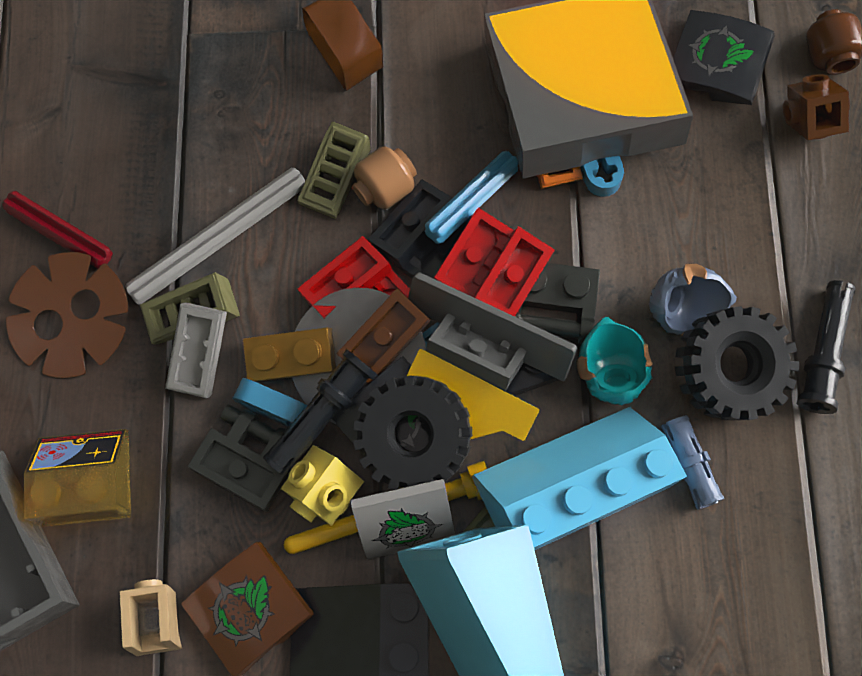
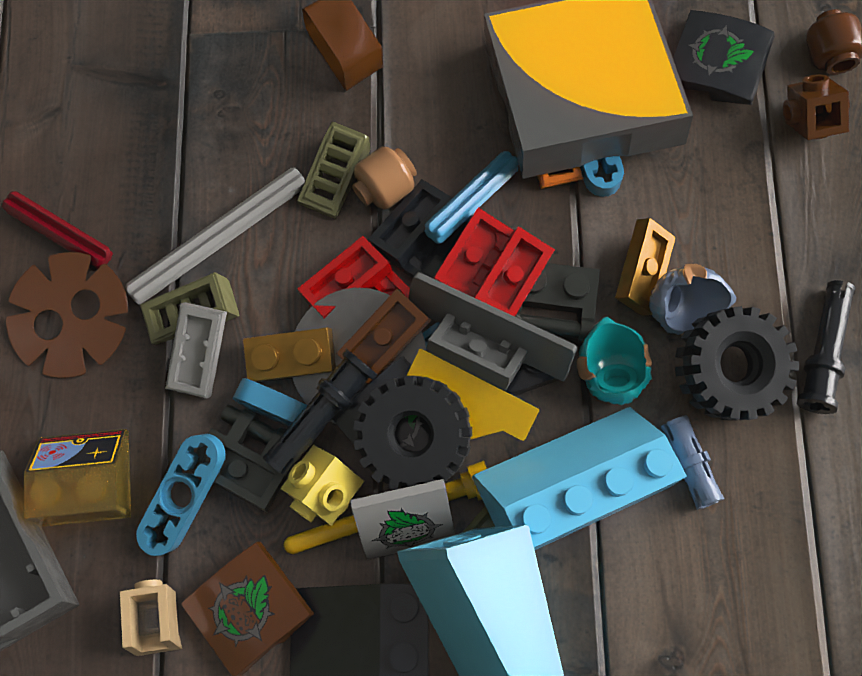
(176, 528): none -> dark azure beam
(644, 264): none -> pearl gold plate

